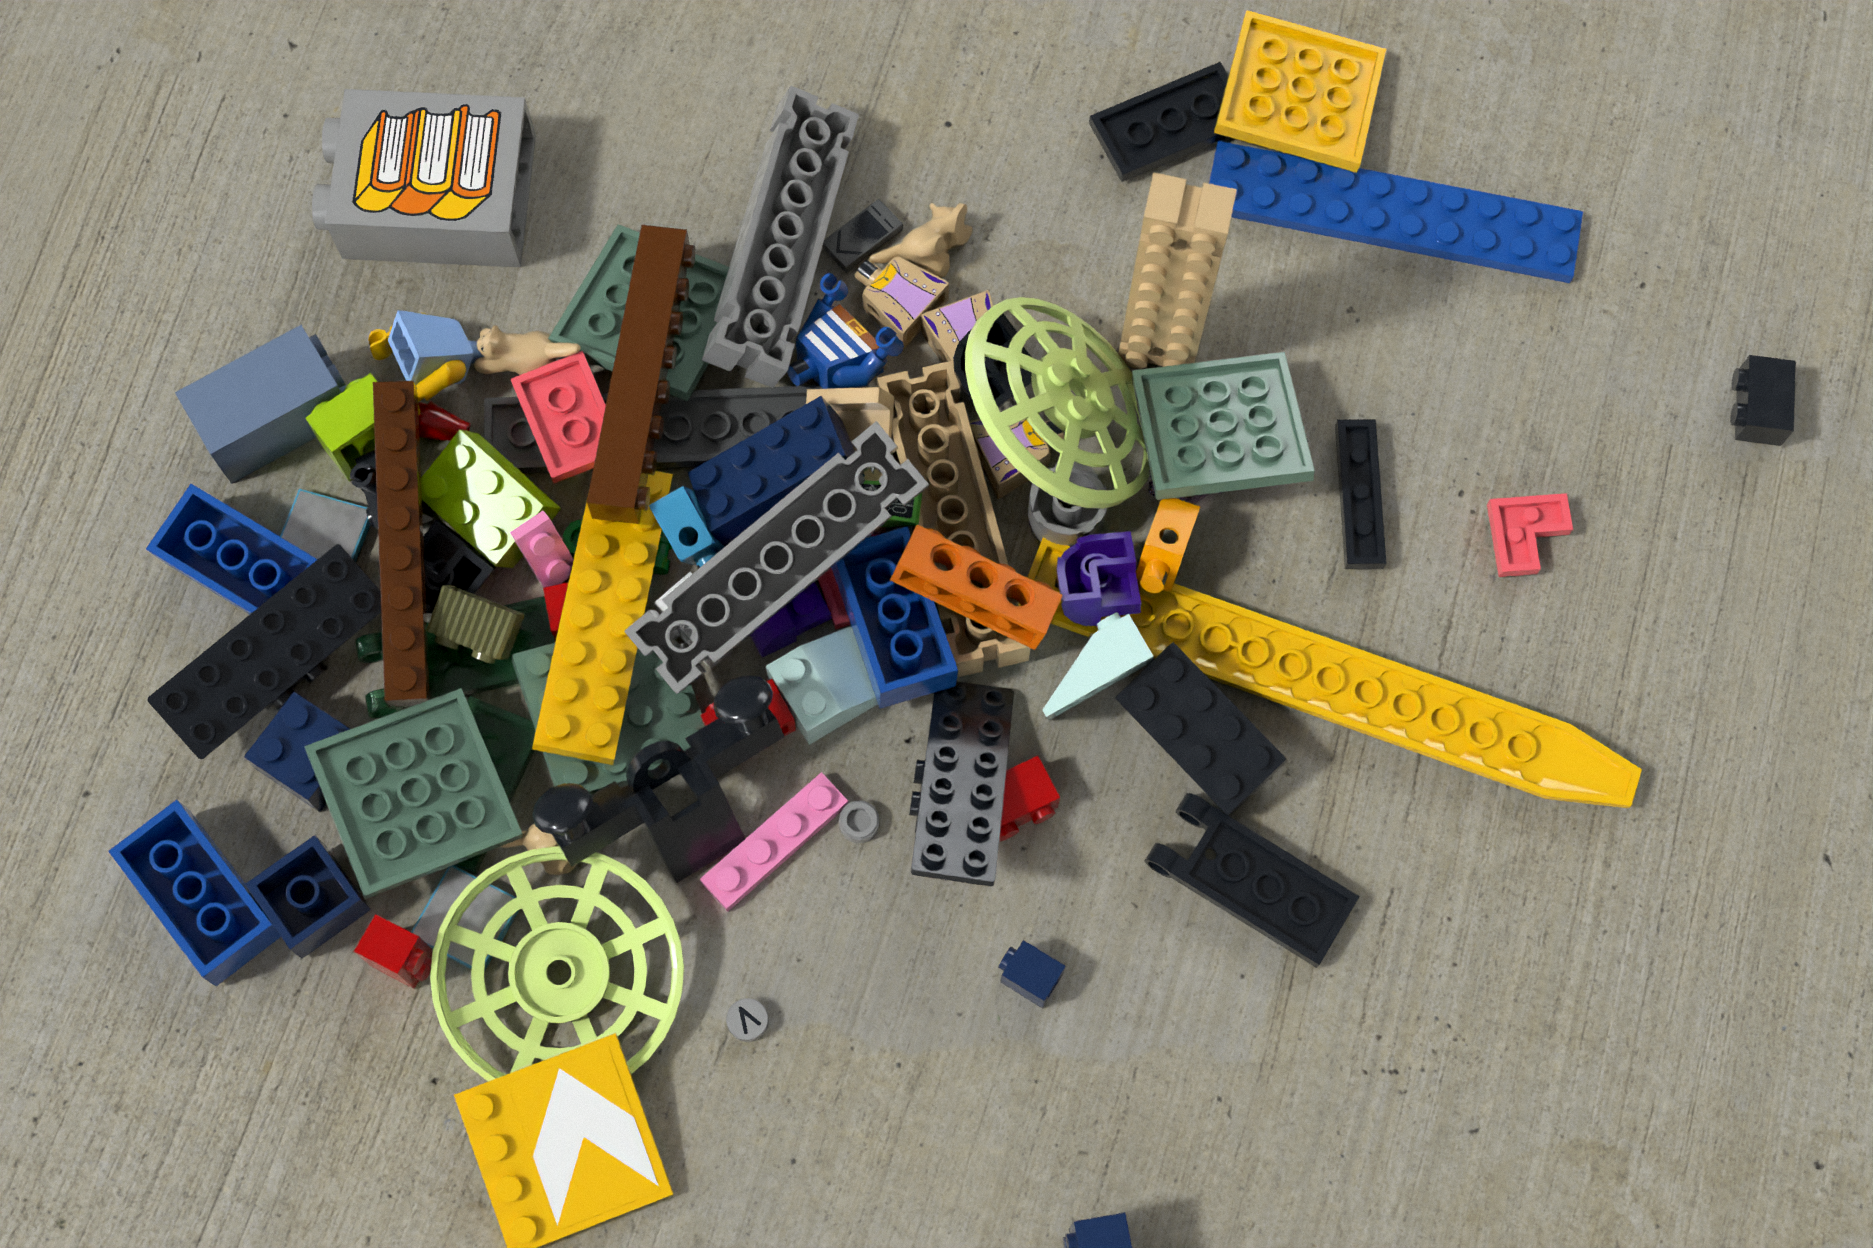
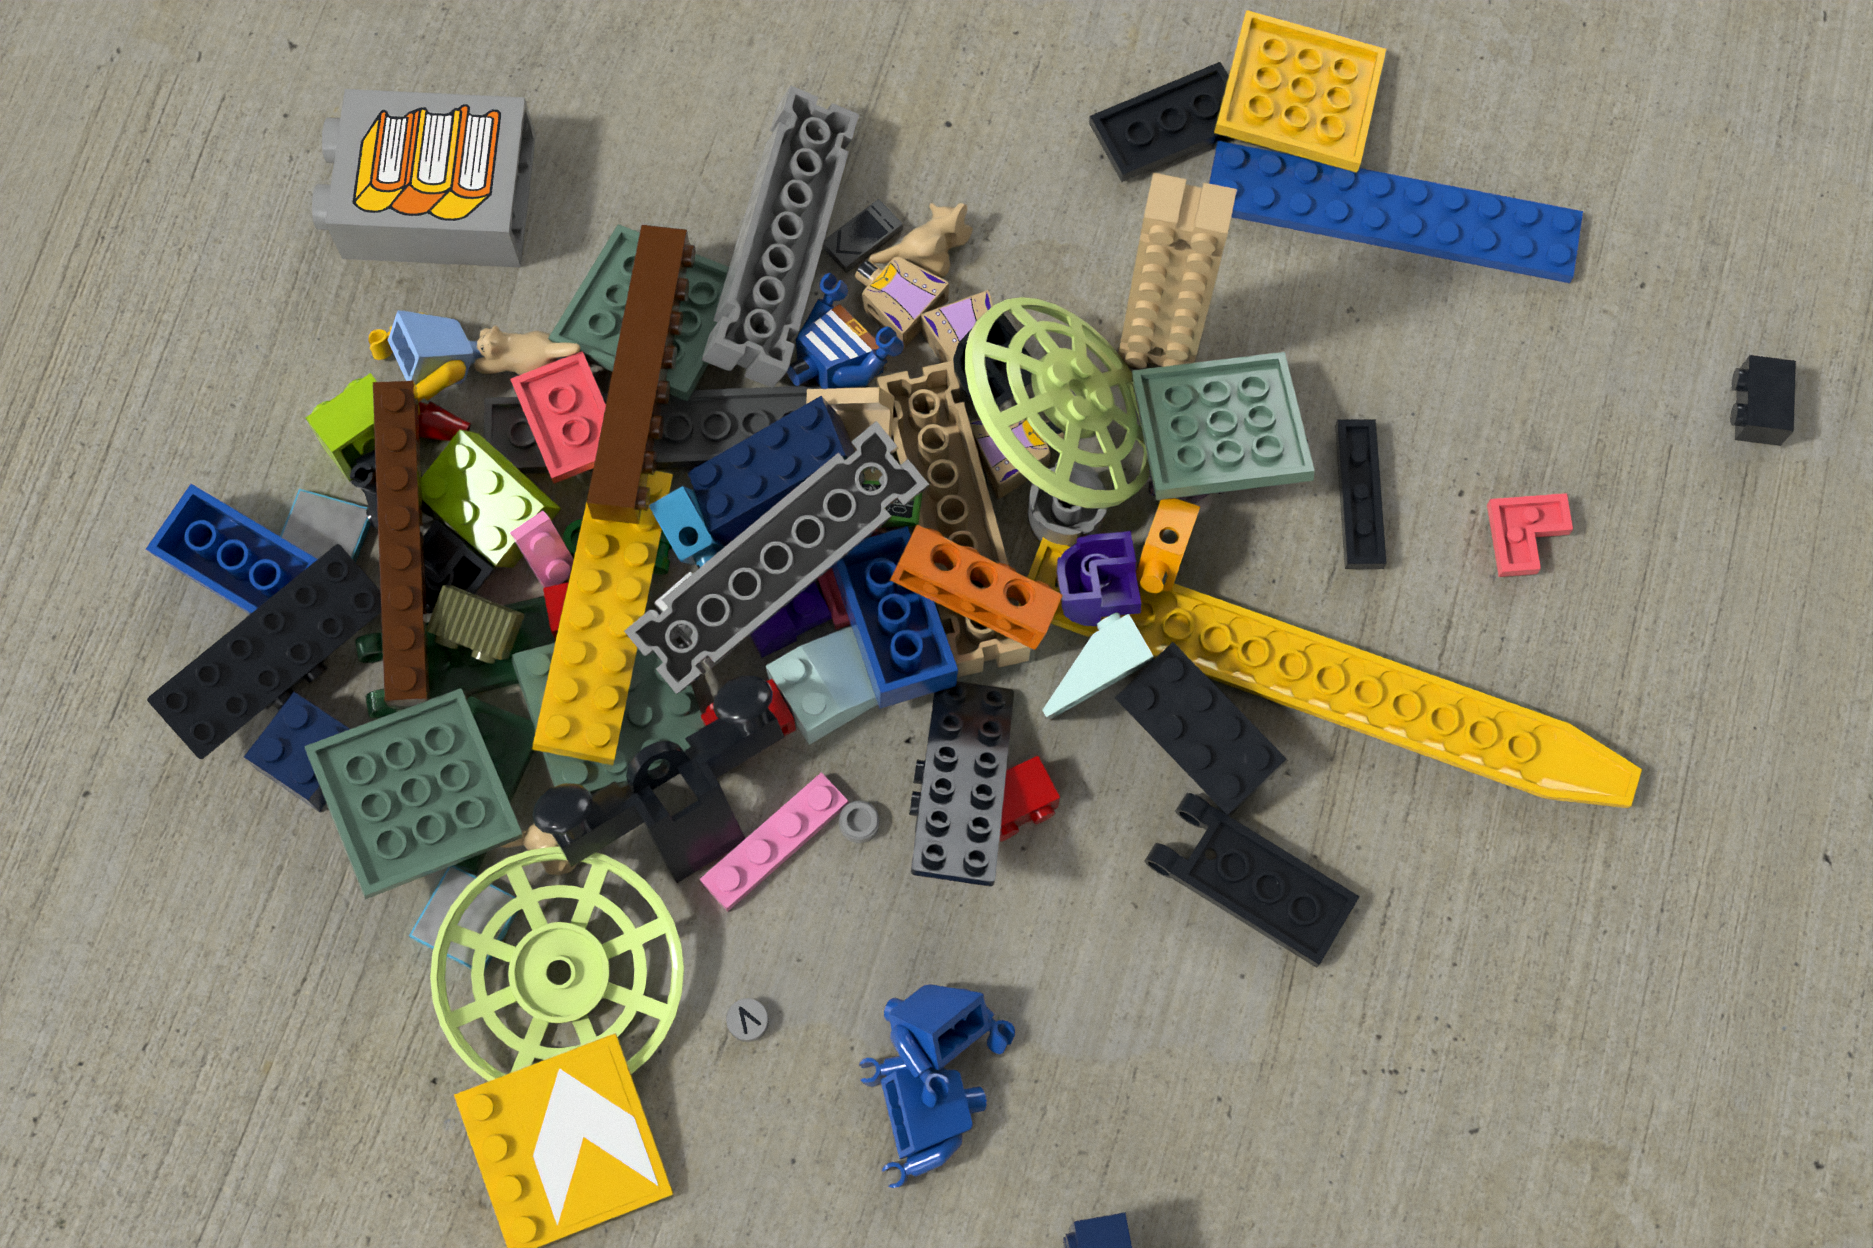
(195, 893): blue brick -> none
(260, 402): sand blue brick -> none
(307, 897): dark blue brick -> none
(395, 952): red brick -> none
(921, 1132): none -> blue torso
(937, 1027): none -> blue torso
(1030, 973): dark blue brick -> none

